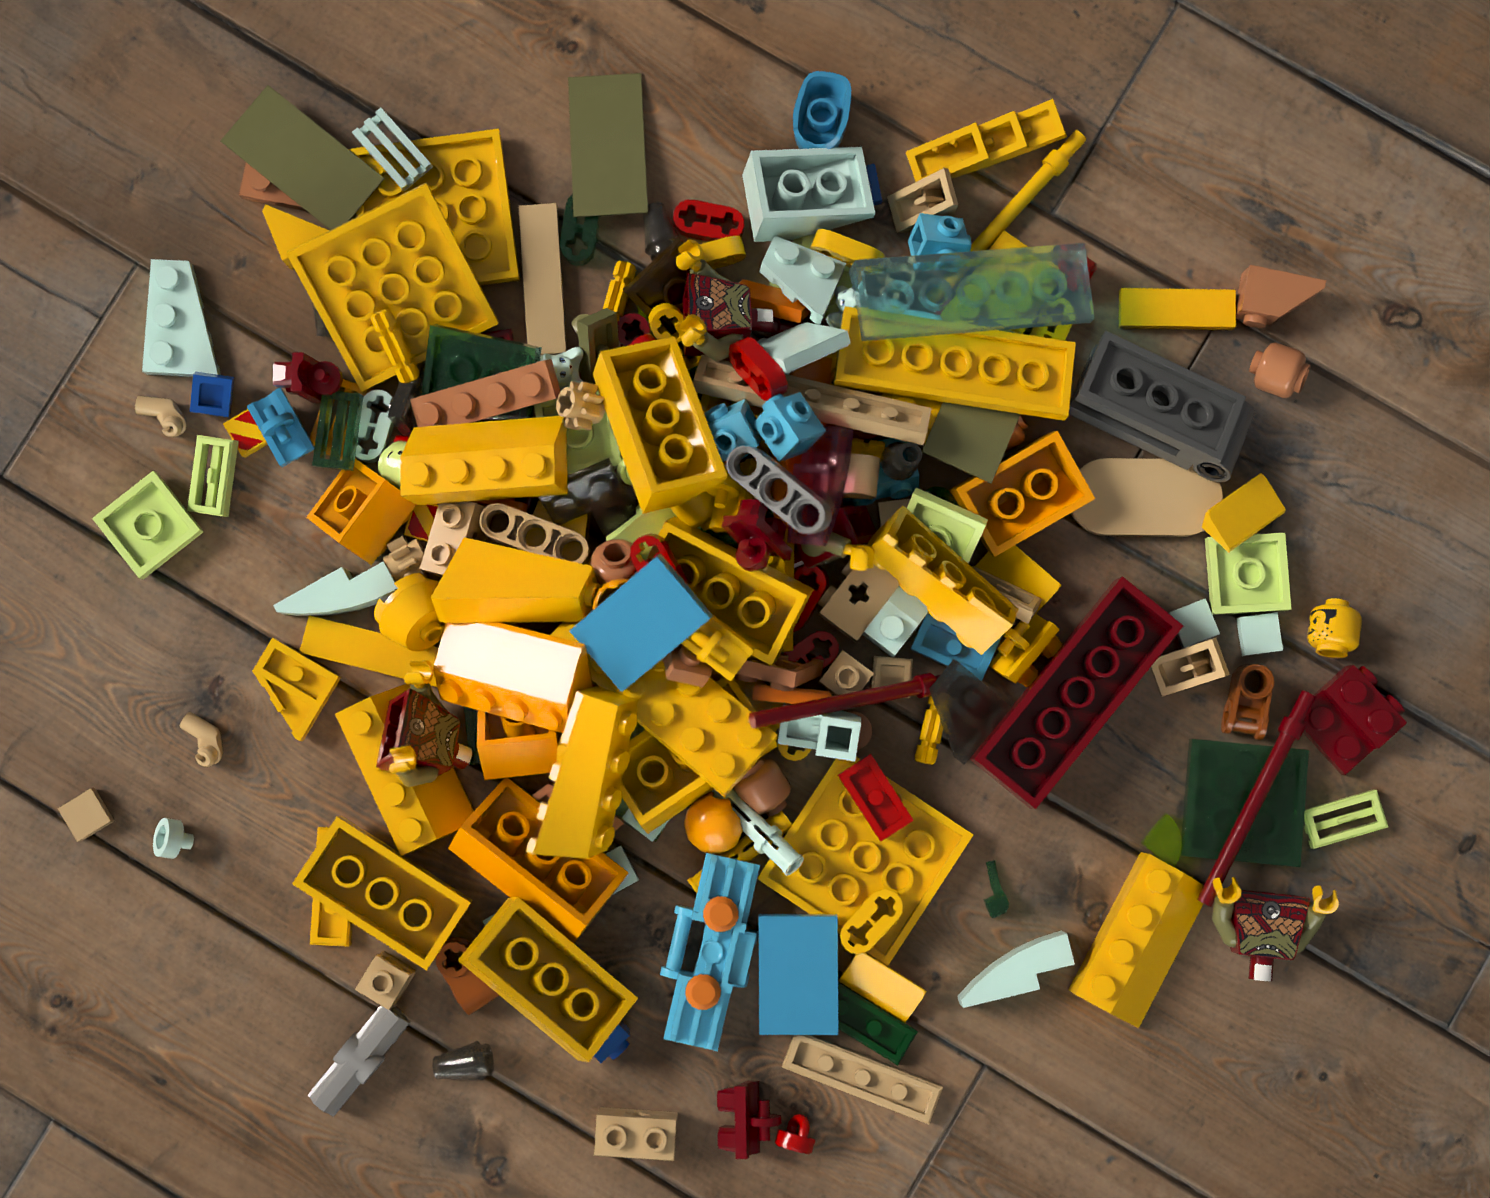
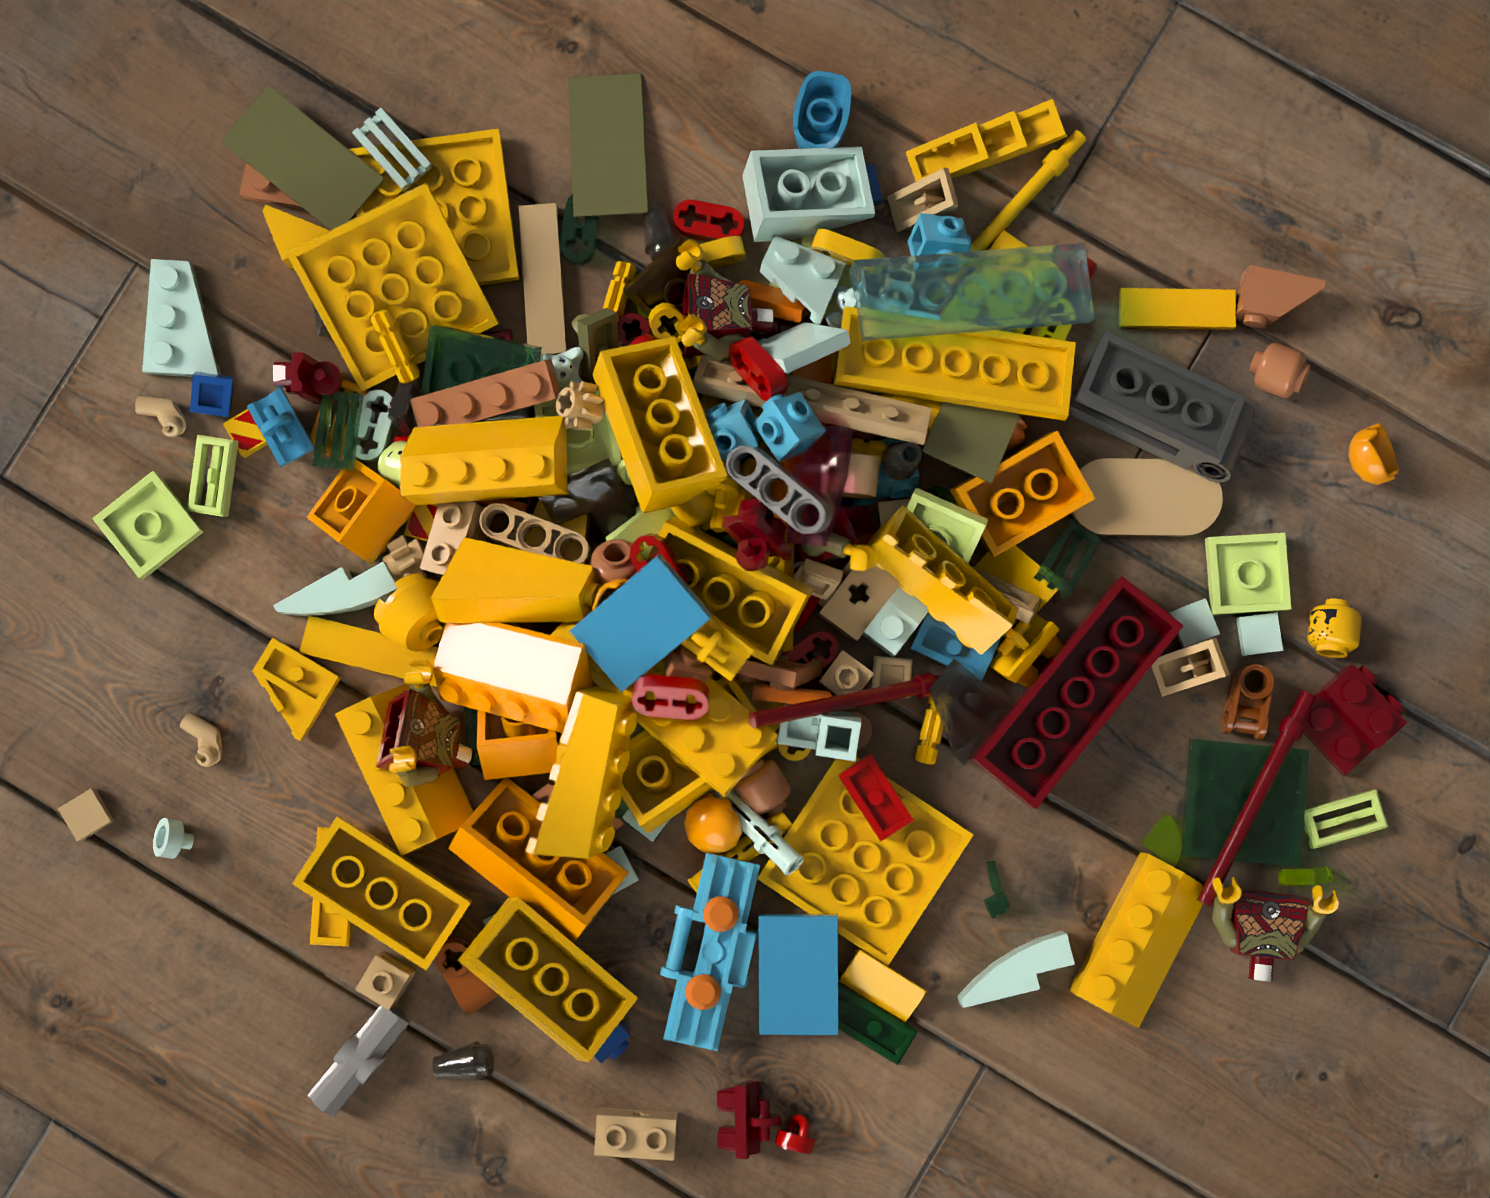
(671, 697): none -> red beam
(819, 577): none -> tan tile
(862, 1077): tan tile -> none
(864, 915): yellow beam -> none
(1055, 578): none -> clear green tile
(1243, 513): yellow slope -> none
(1311, 876): none -> clear neon green tile
(1373, 455): none -> light orange hair

